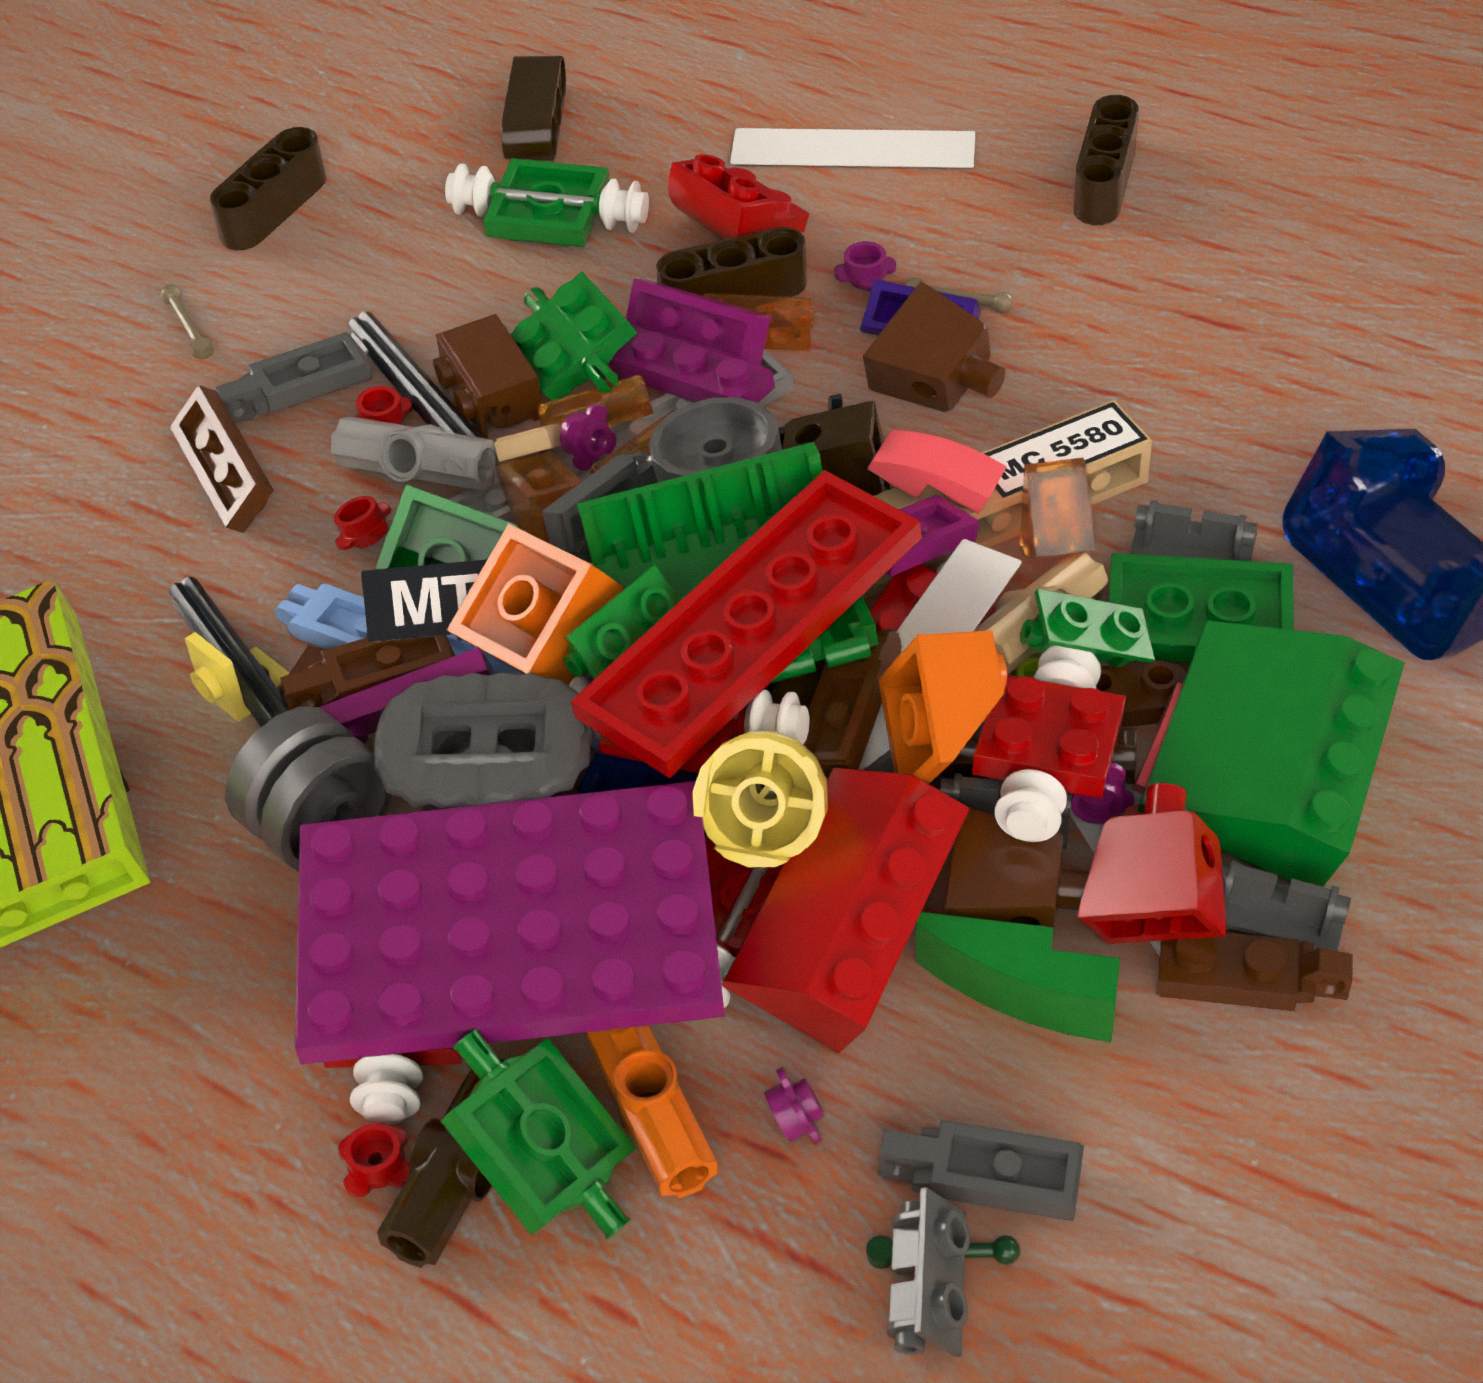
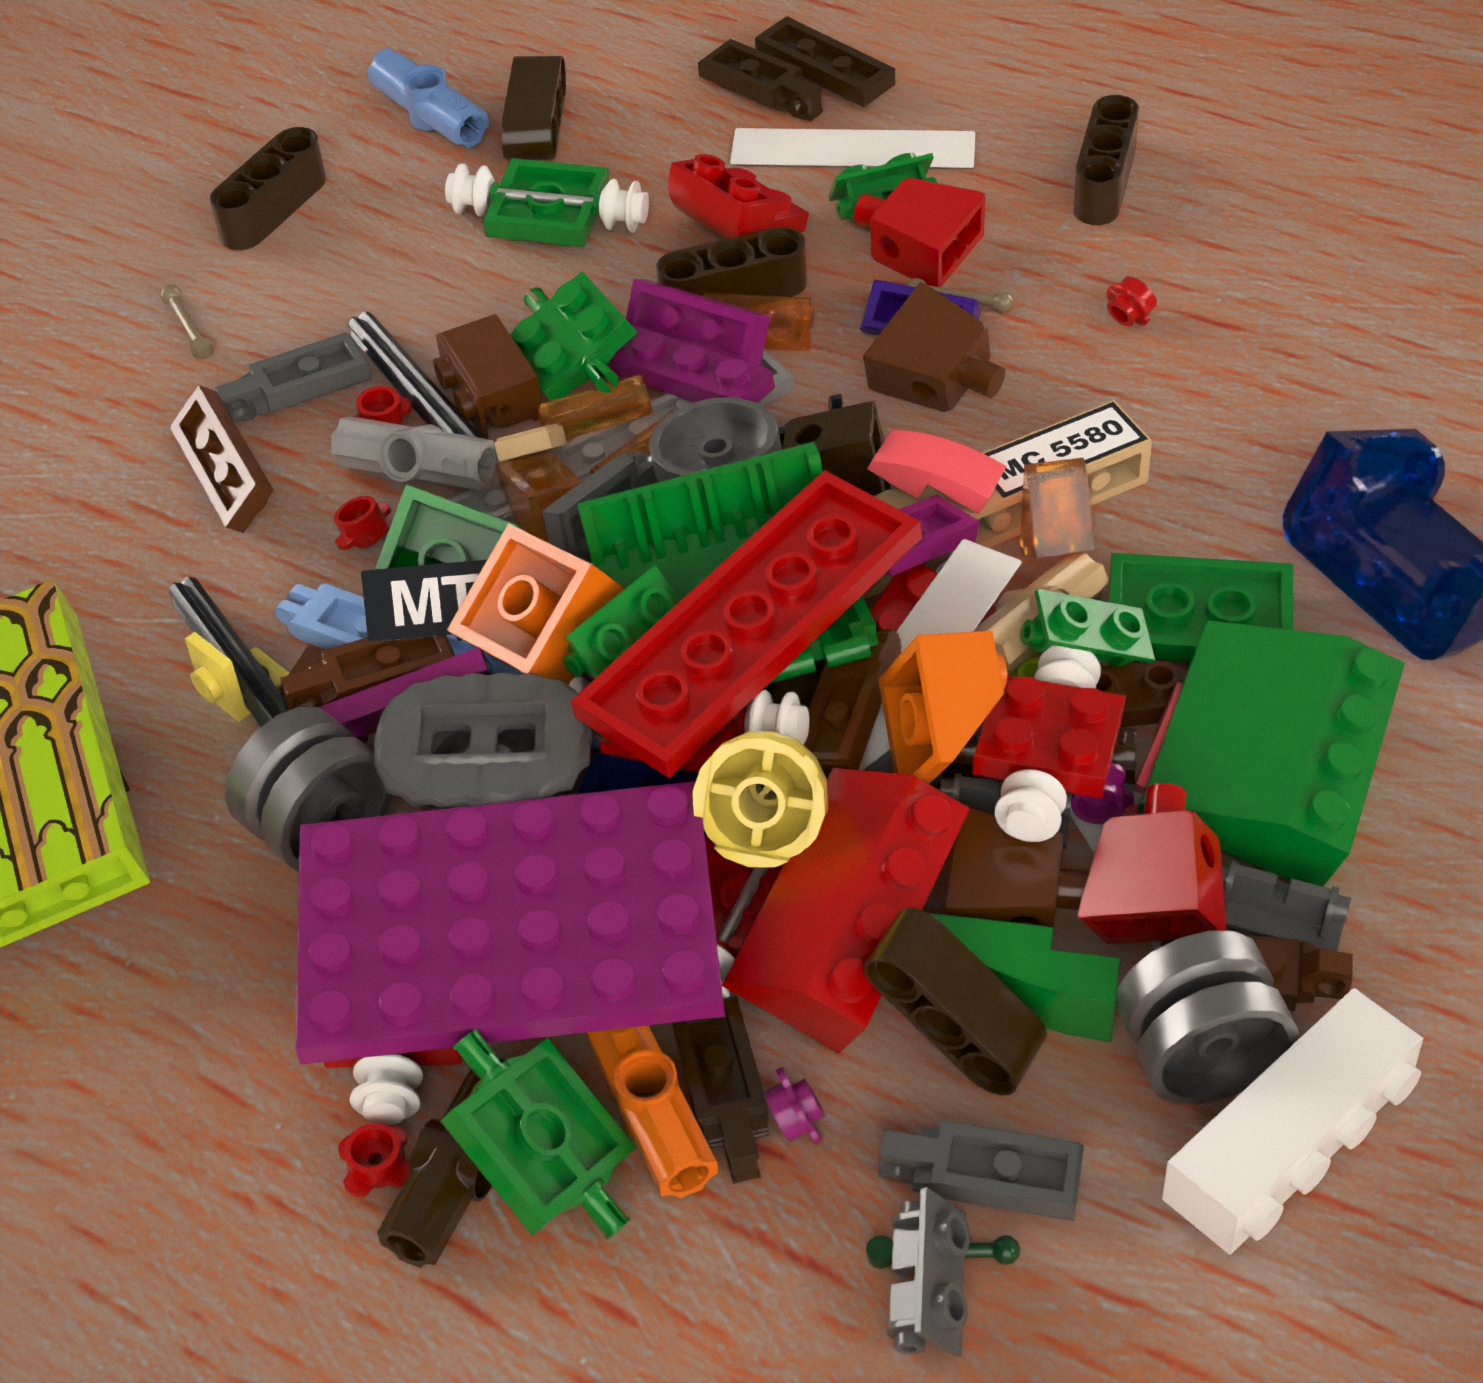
(428, 98): none -> medium blue piece
(587, 436): magenta plate -> none
(725, 1087): none -> dark brown hinge
(762, 79): none -> dark brown hinge
(827, 61): none -> dark brown plate
(863, 264): magenta plate -> none
(876, 181): none -> green hinge
(923, 228): none -> red torso
(955, 1001): none -> dark brown beam
(1130, 301): none -> red plate
(1170, 532): dark grey hinge -> none
(1204, 1016): none -> flat silver wheel
(1293, 1121): none -> white brick

